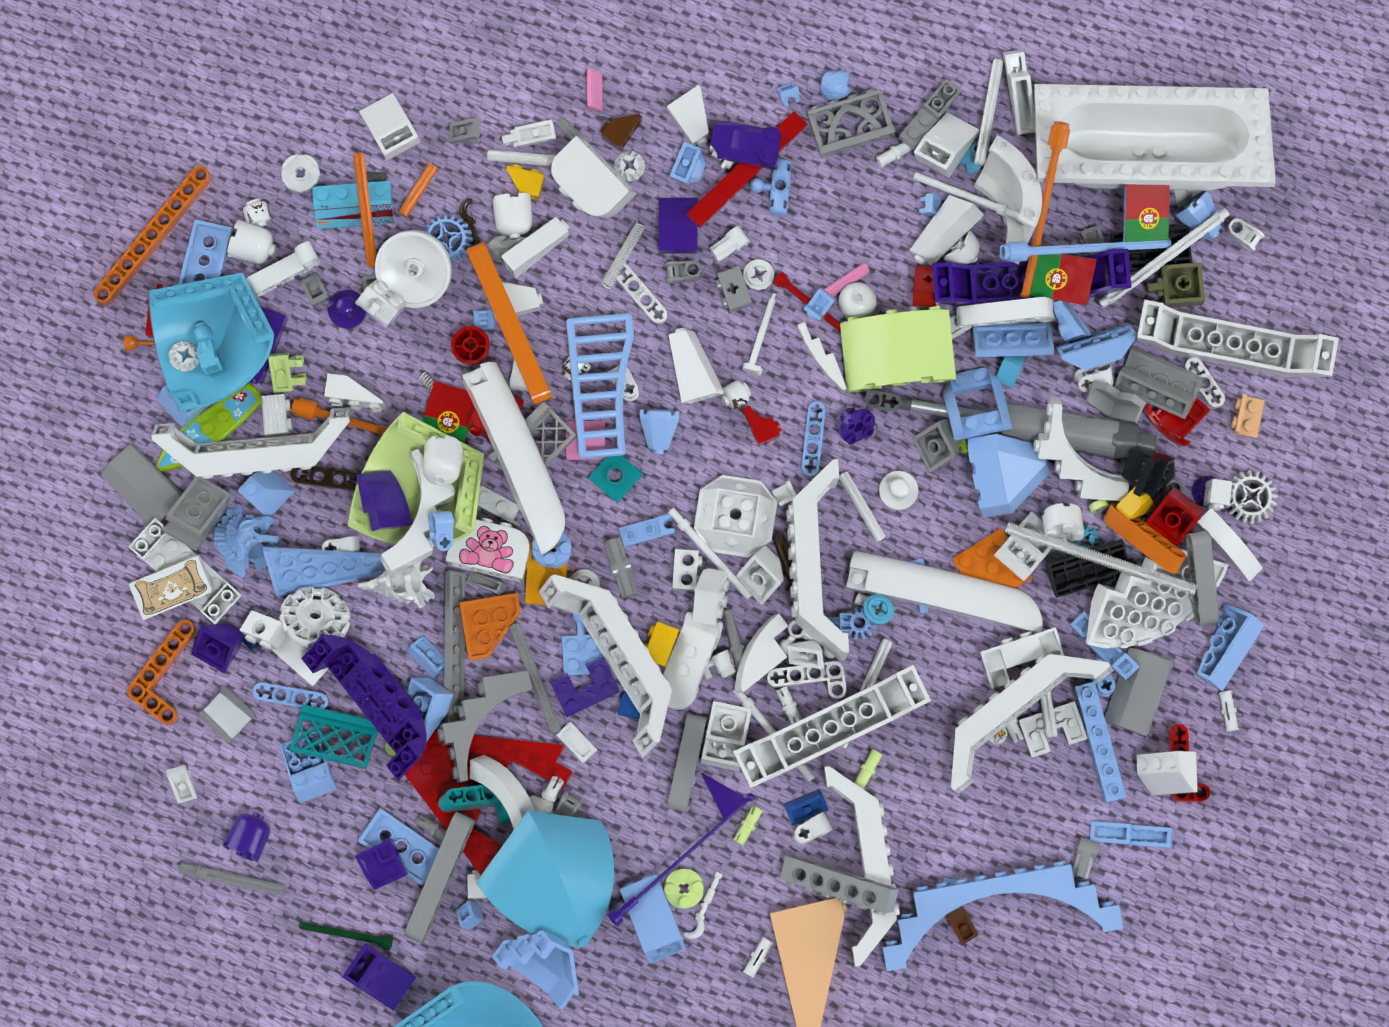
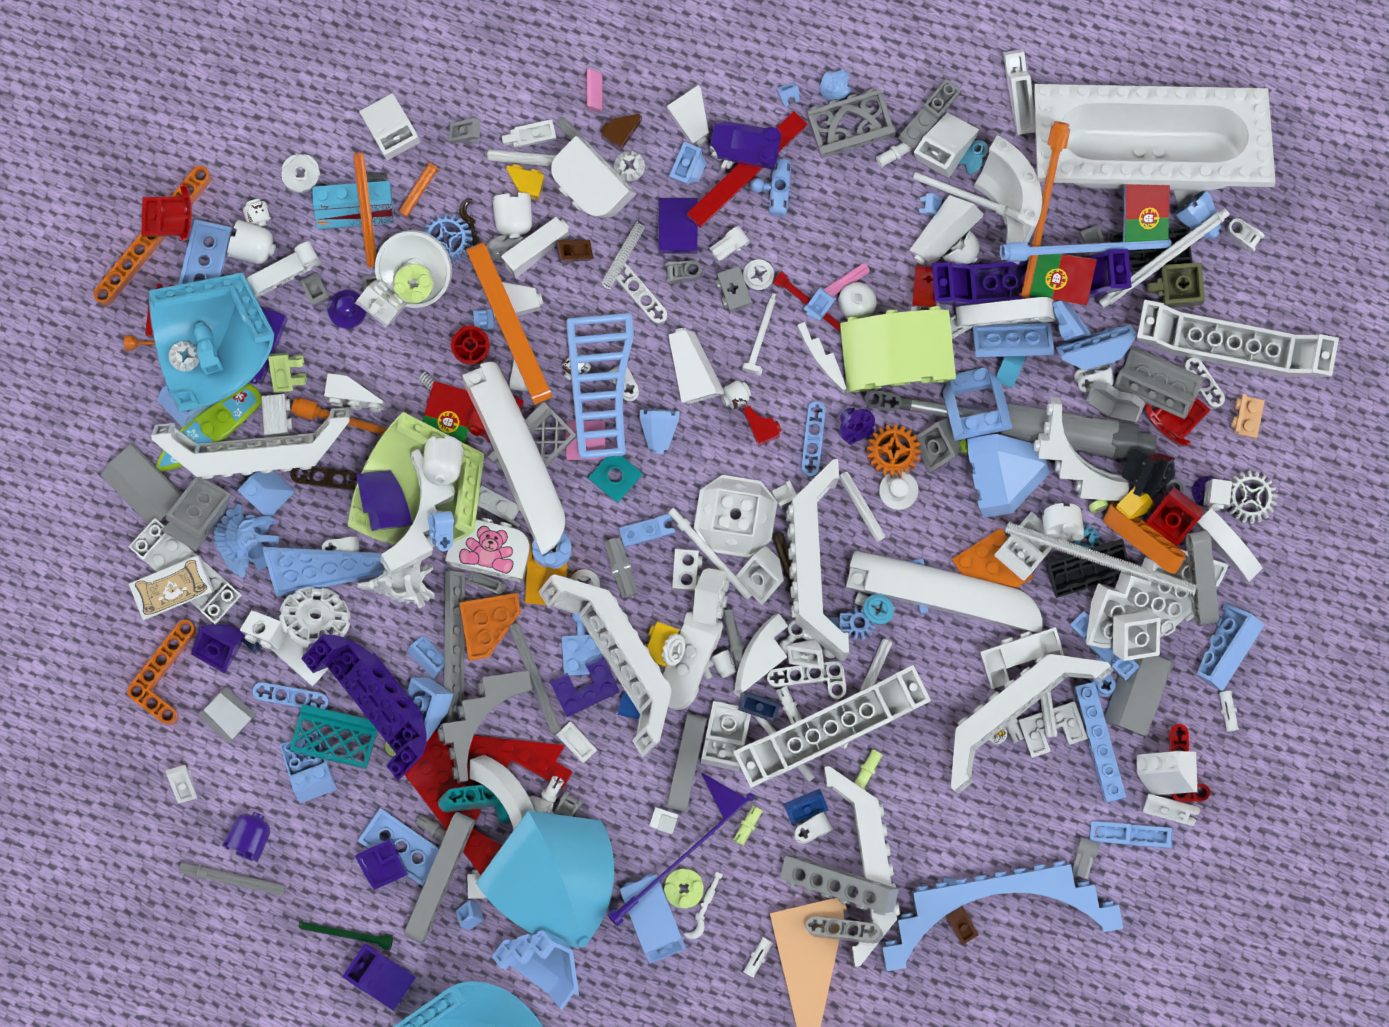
(167, 215): none -> red piece
(424, 281): none -> yellowish green plate
(574, 251): none -> reddish brown slope
(663, 820): none -> white panel
(673, 644): none -> white gear
(758, 706): none -> dark blue slope
(843, 933): none -> light grey beam
(892, 467): none -> orange gear
(989, 112): white axle -> none
(1136, 635): none -> white brick
(1170, 809): none -> white hinge

